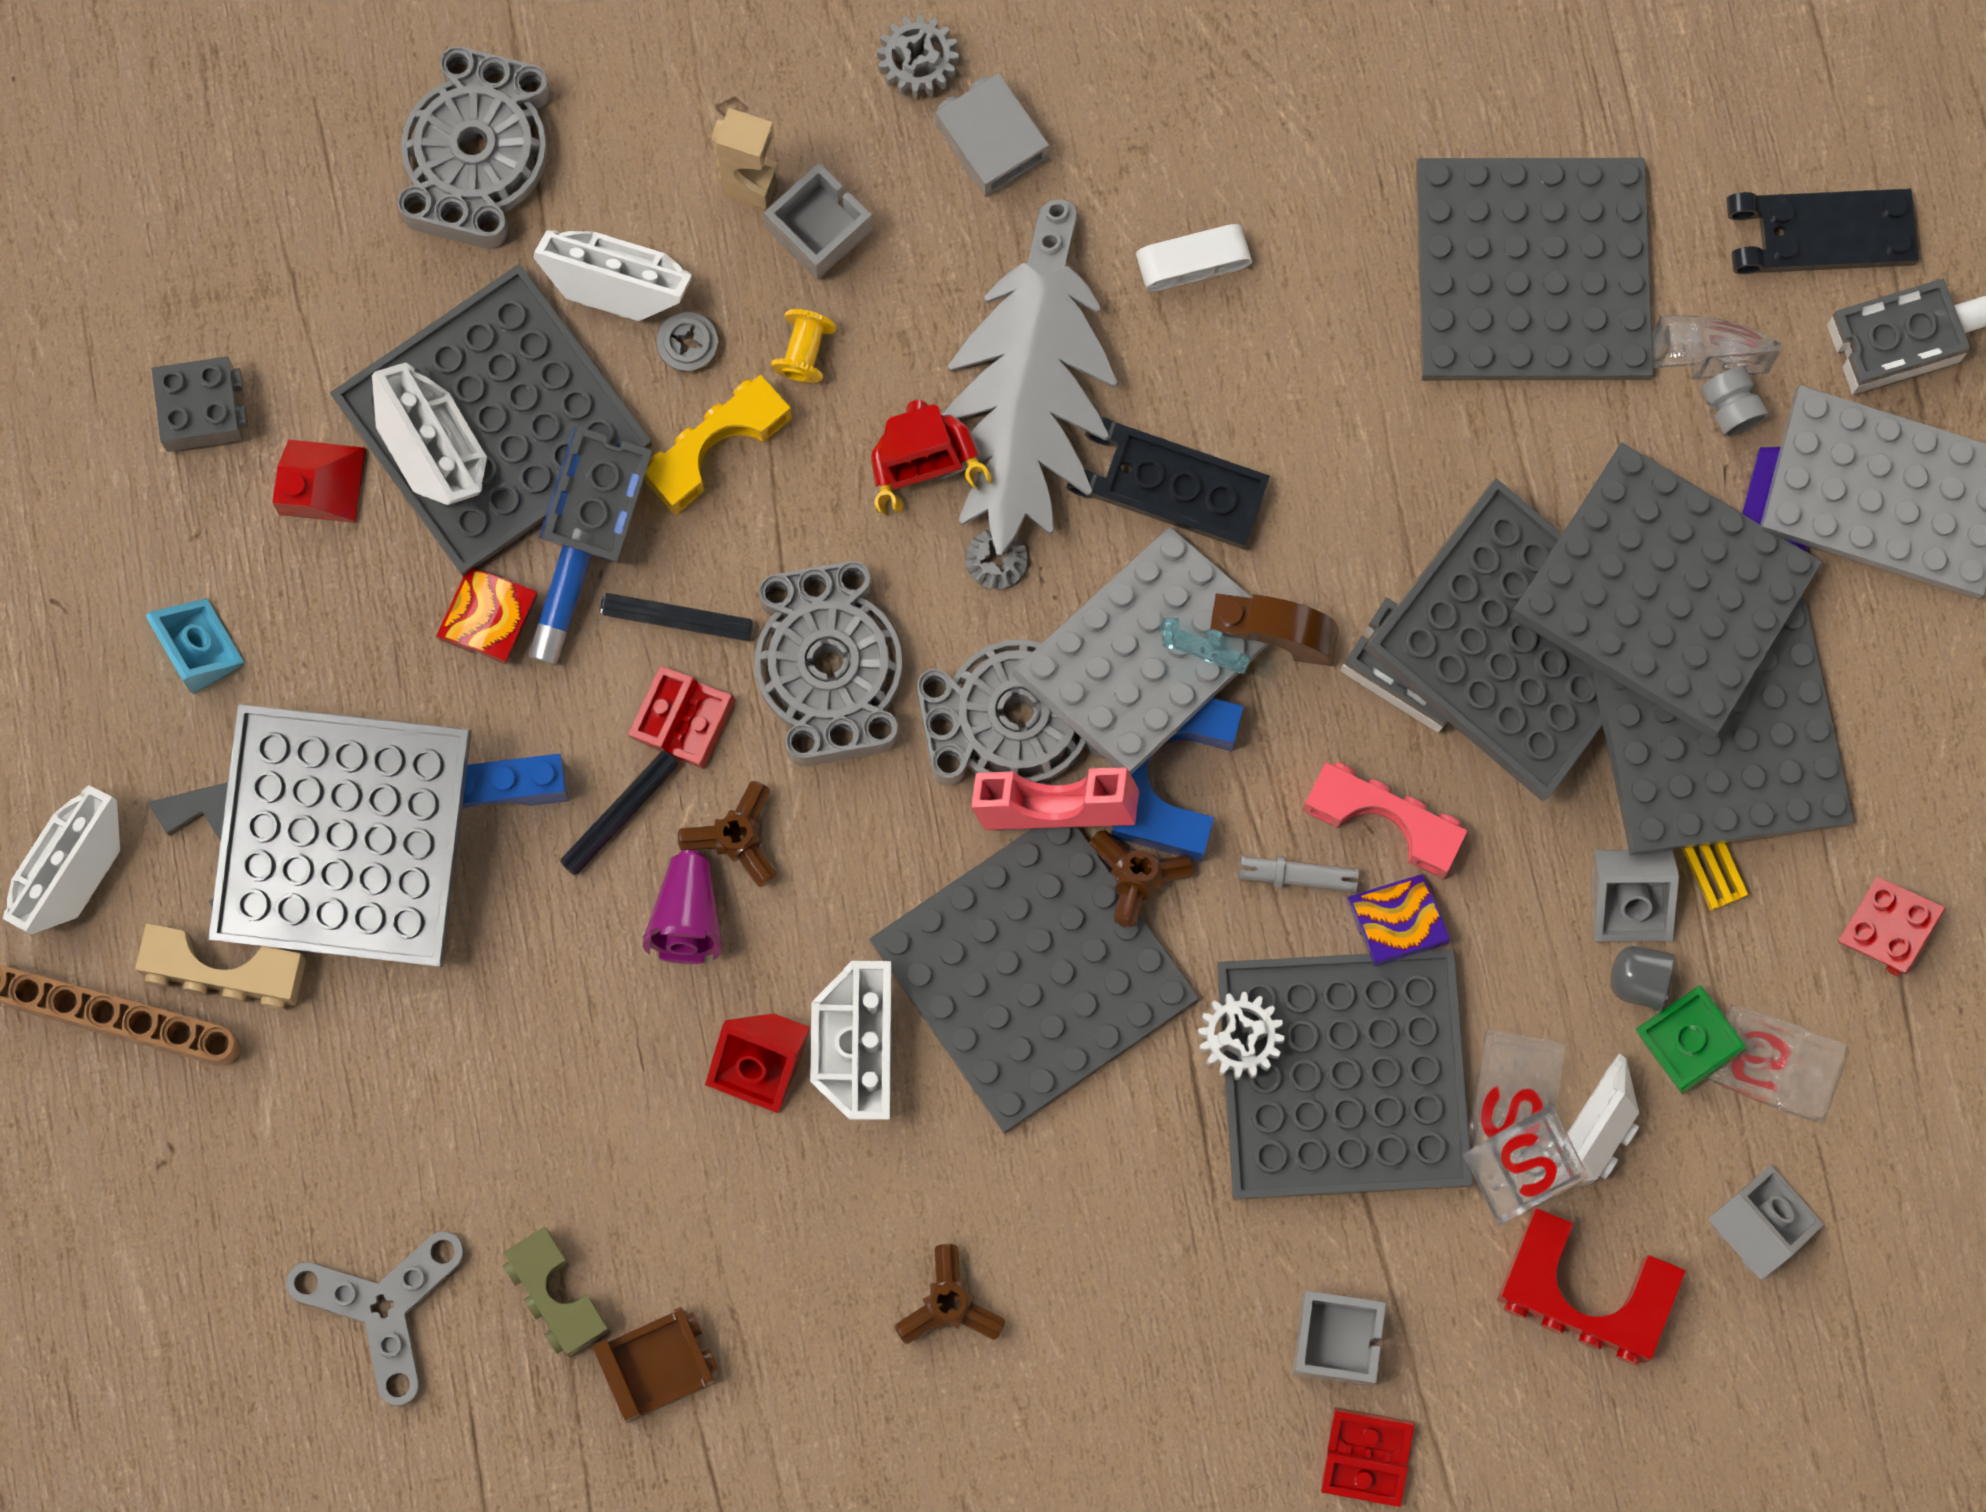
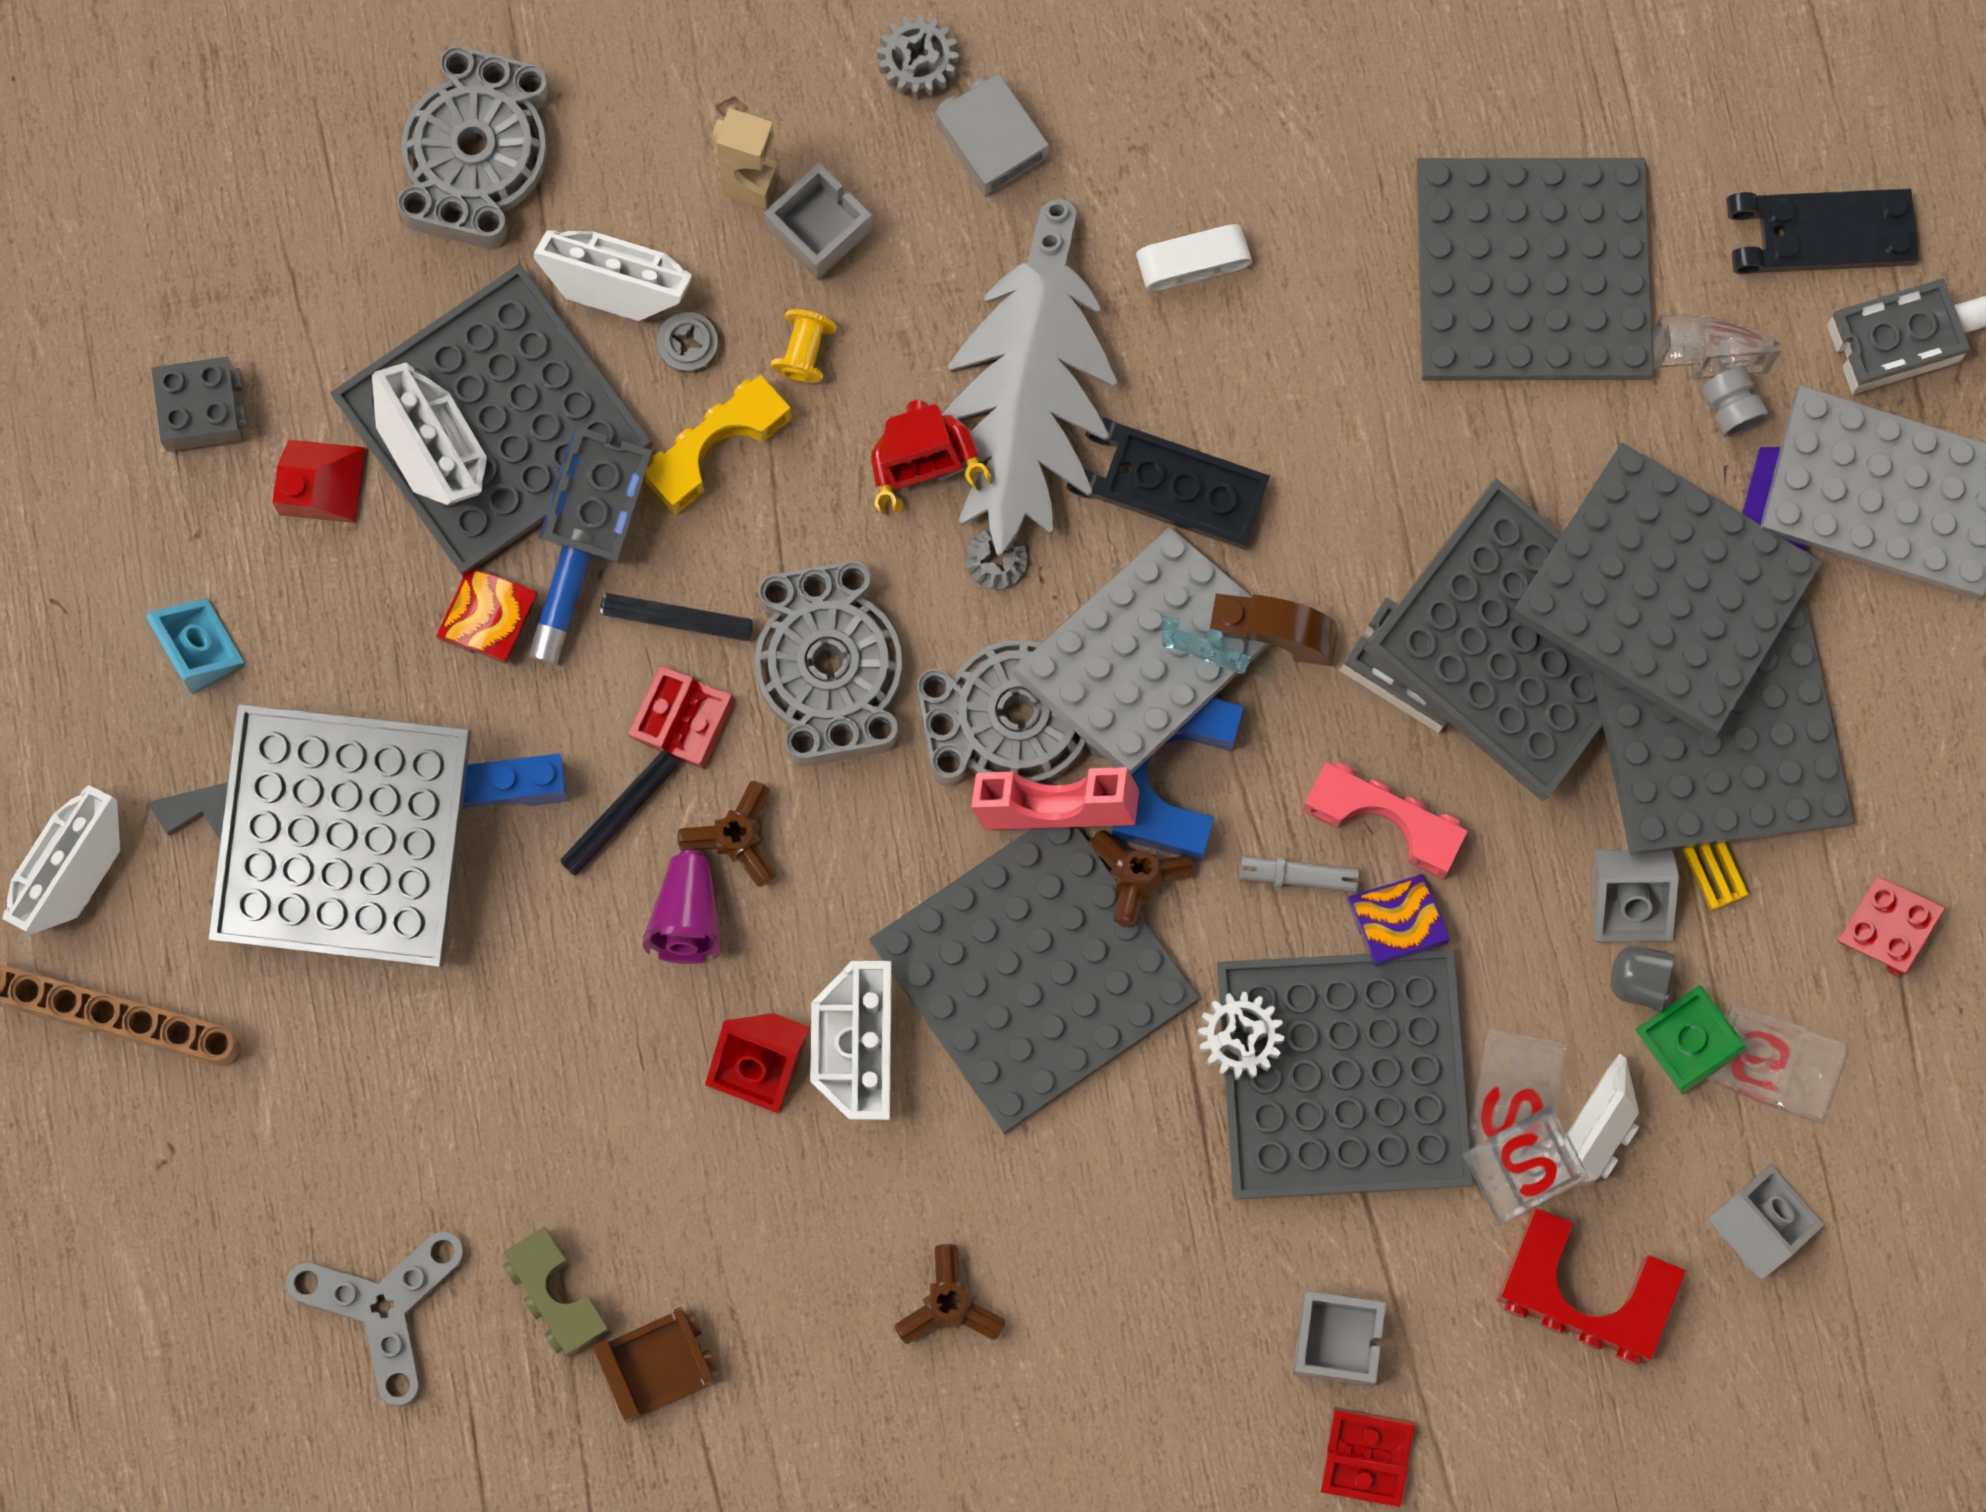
(269, 976): tan arch -> none

